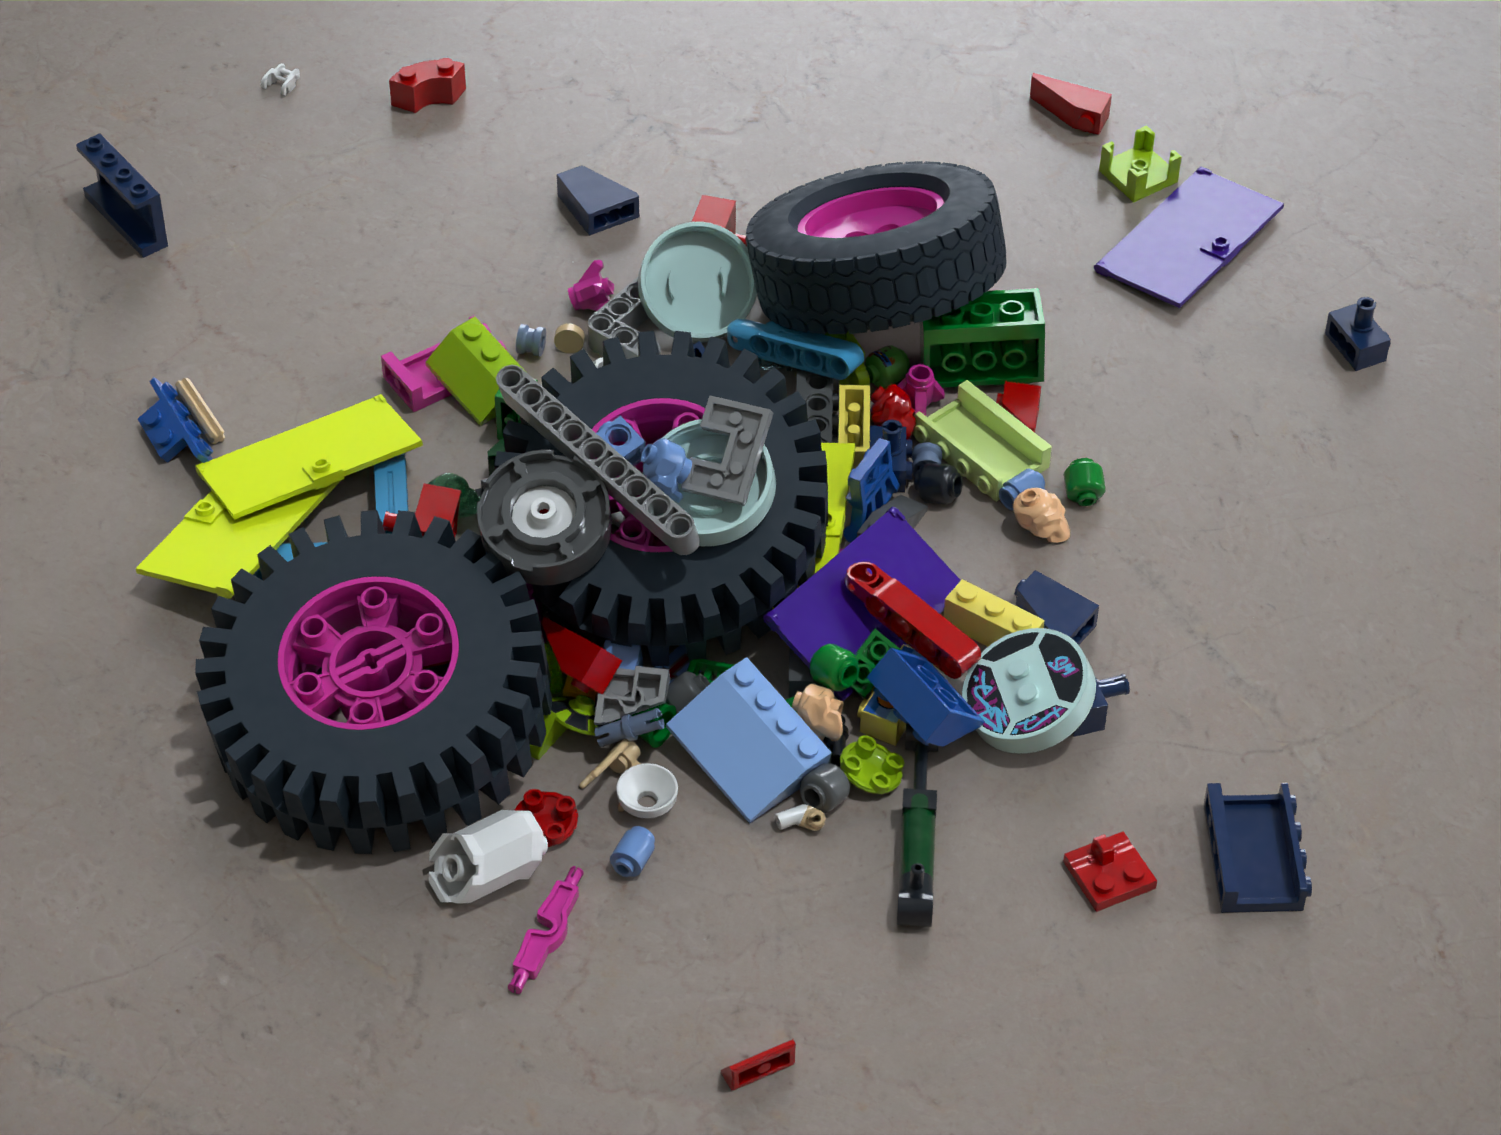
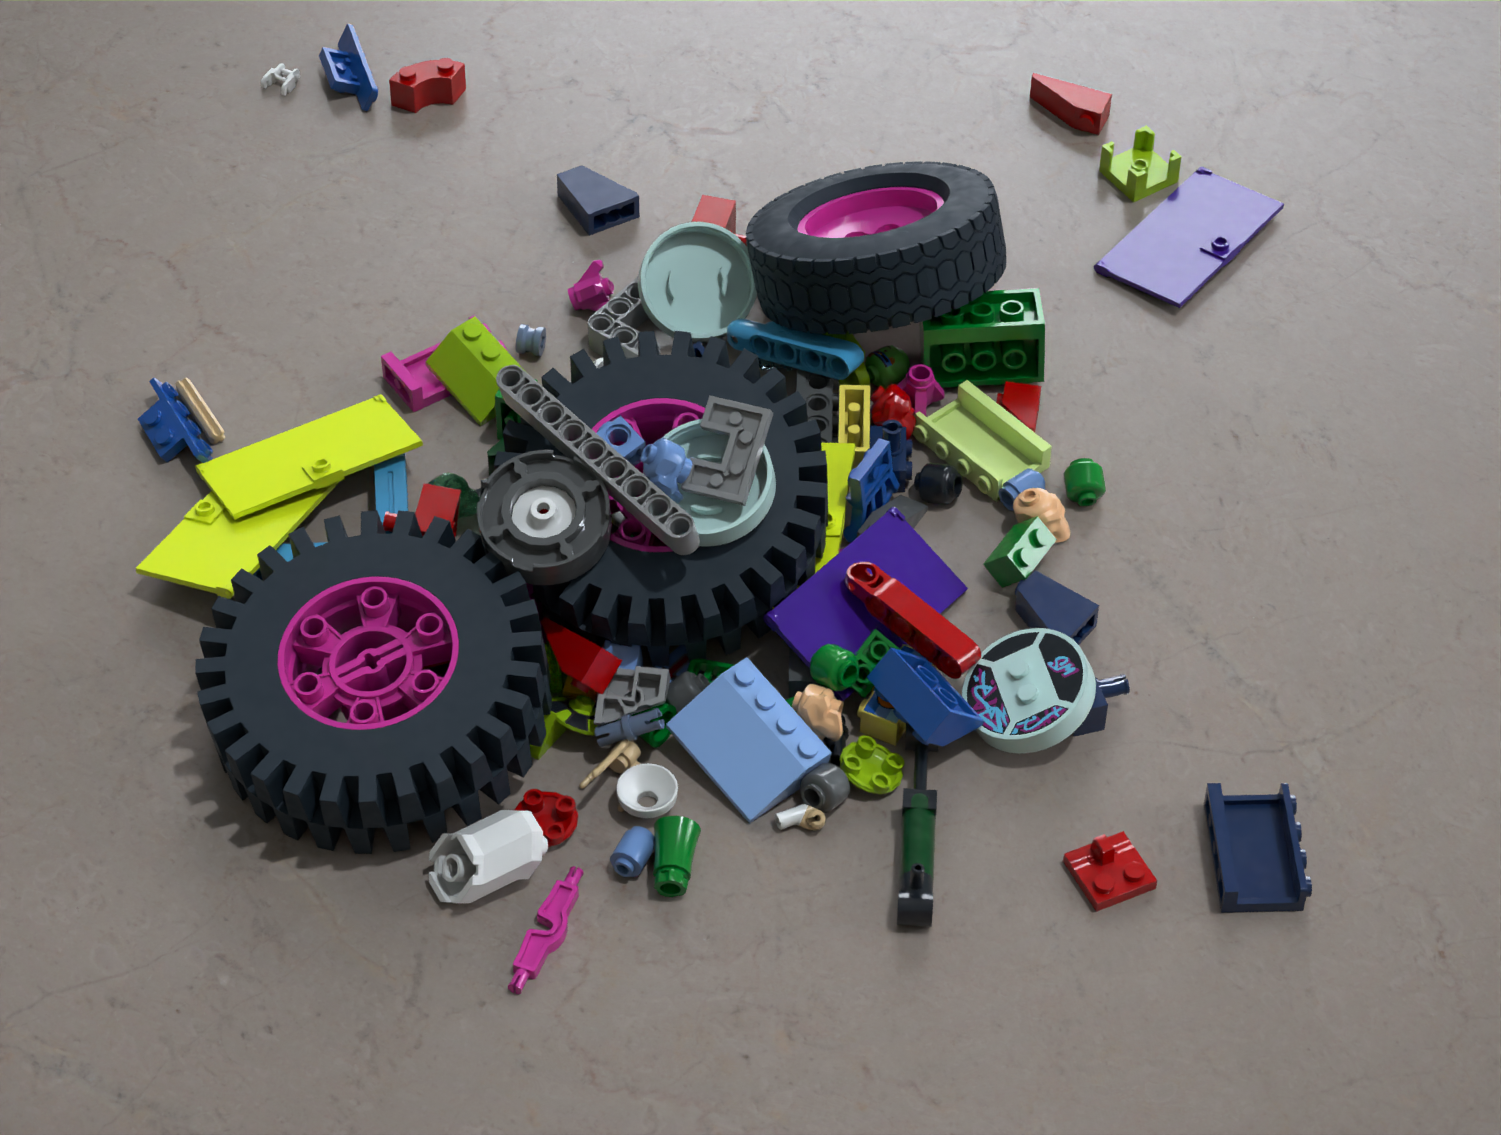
(124, 197): dark blue panel -> none
(348, 68): none -> blue bracket
(569, 338): tan tile -> none
(674, 854): none -> green plant
(760, 1065): red slope -> none
(923, 454): sand blue wheel -> none
(985, 615): light yellow brick -> none
(1019, 552): none -> green brick
(1357, 334): dark blue brick -> none

